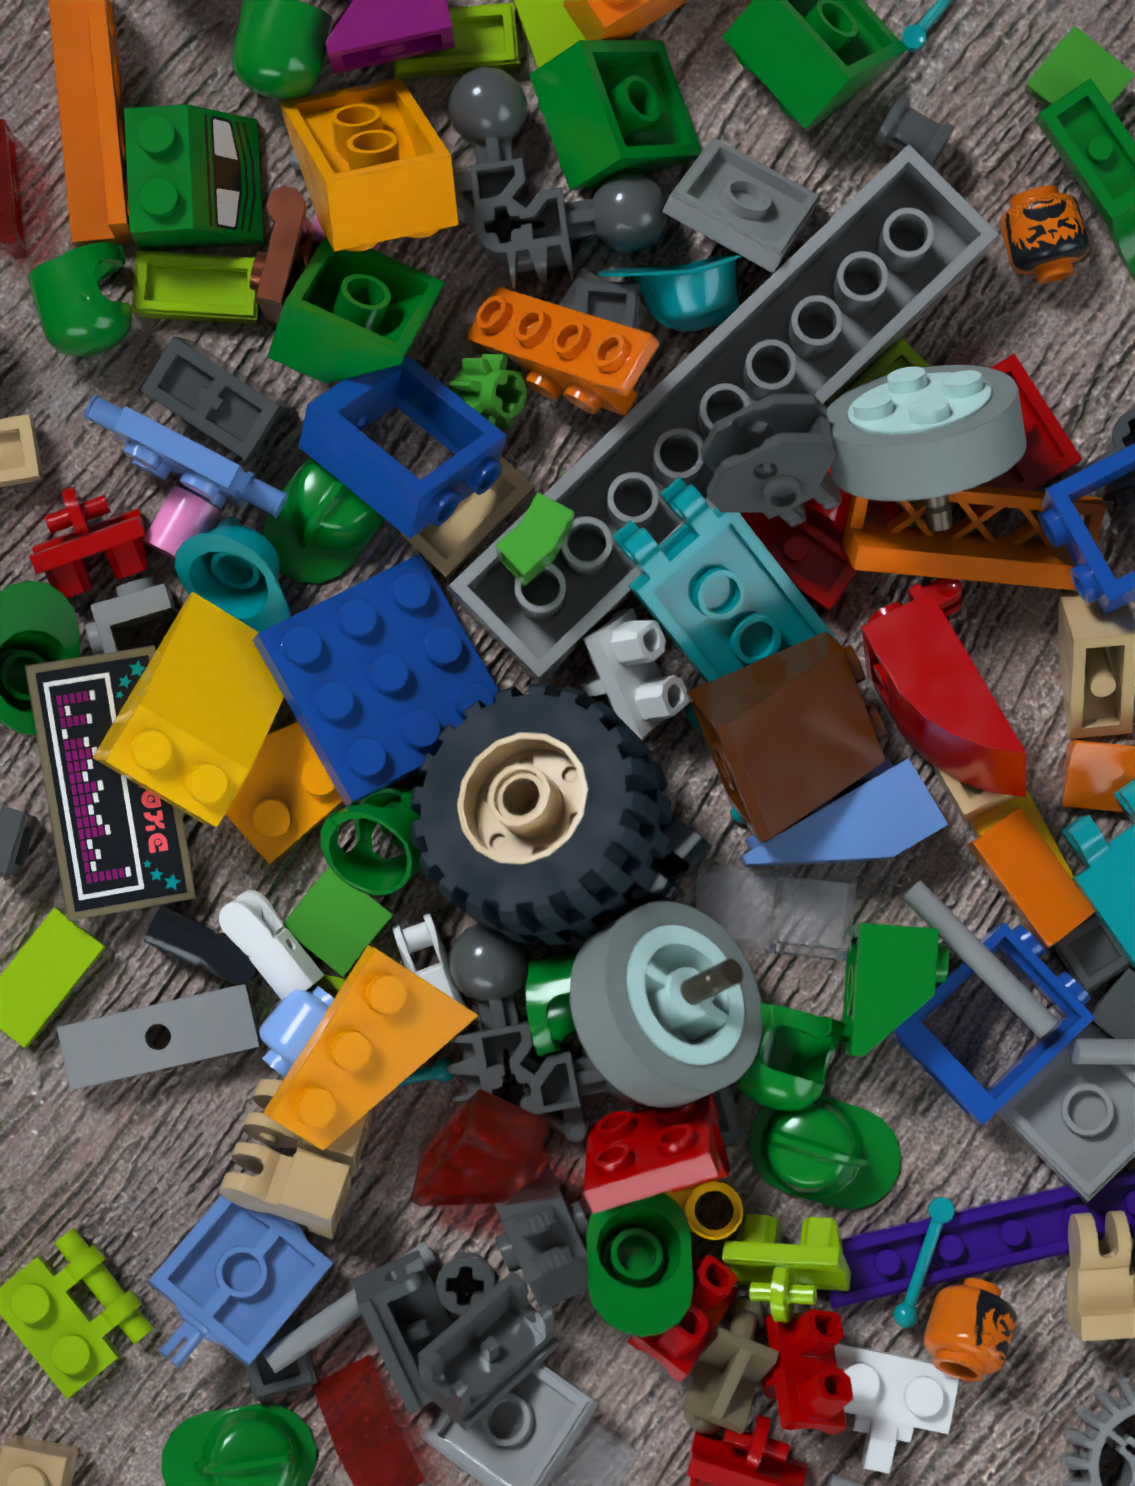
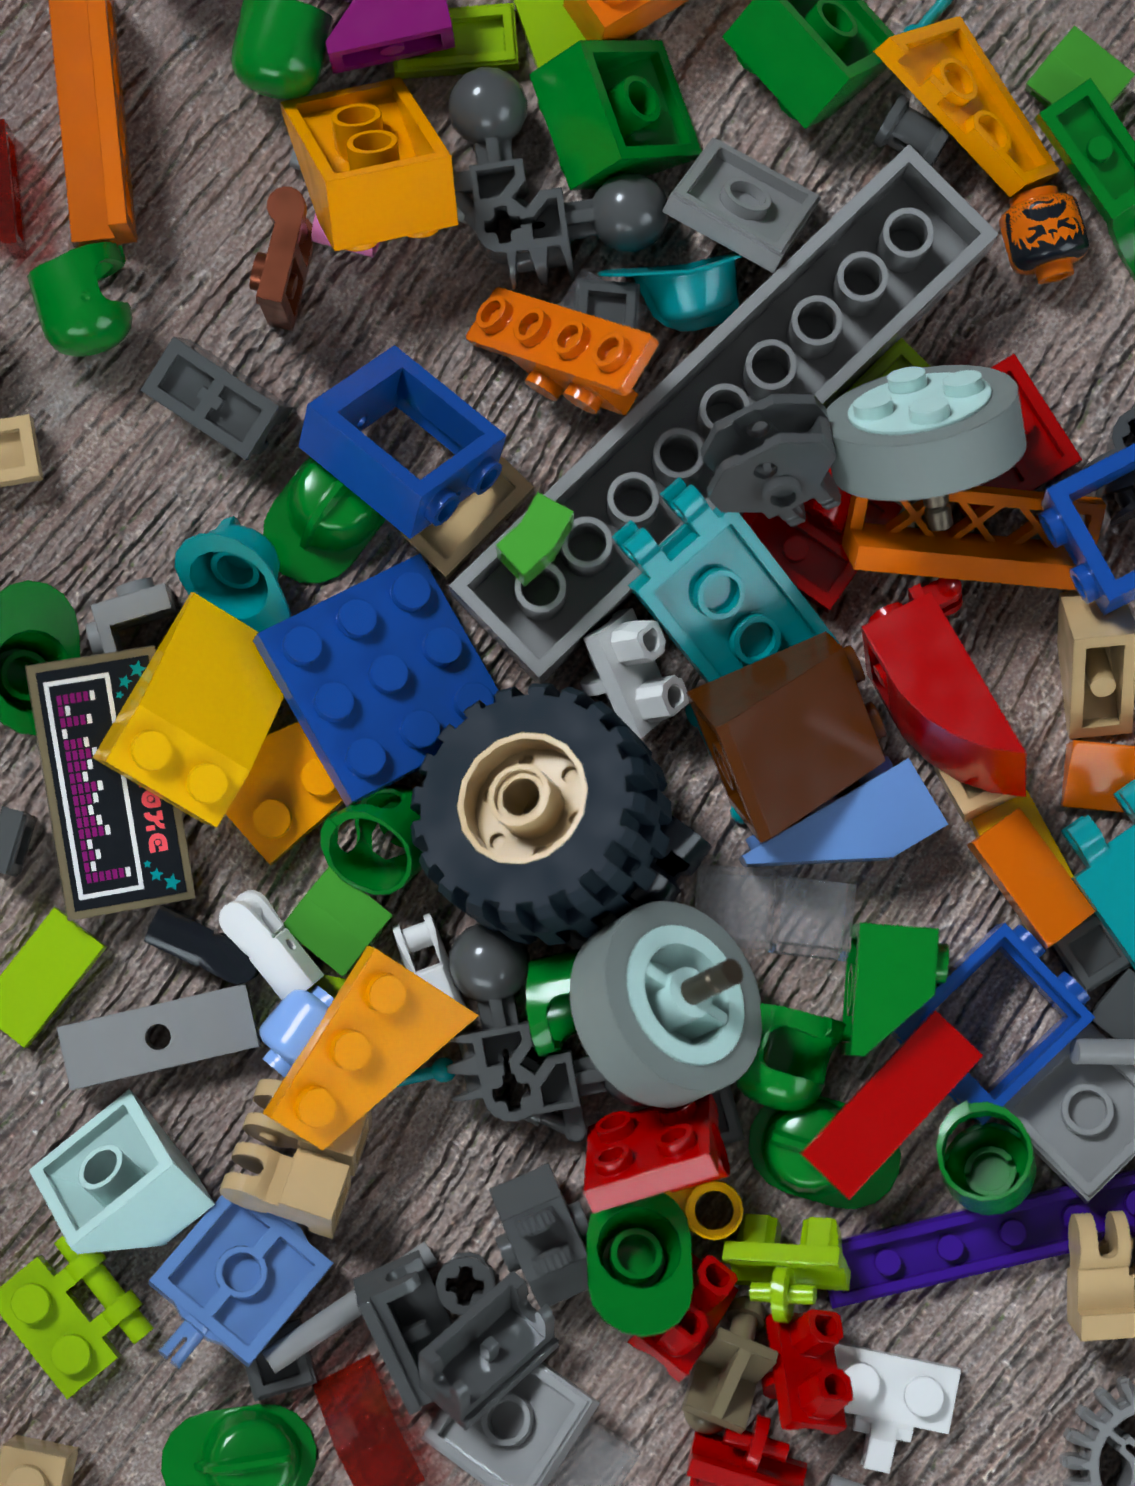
(63, 555): red hips -> none
(120, 1182): none -> light aqua slope
(164, 451): medium blue plate -> none
(179, 519): bright pink beam -> none
(193, 178): green slope -> none
(194, 288): lime tile -> none
(352, 314): green slope -> none
(481, 1155): clear red slope -> none
(491, 388): bright green gear -> none
(891, 1104): none -> red tile
(940, 1211): teal hinge -> none
(969, 99): none -> light orange wing
(970, 1330): orange head -> none
(980, 959): light grey bar -> none
(987, 1164): none -> green helmet

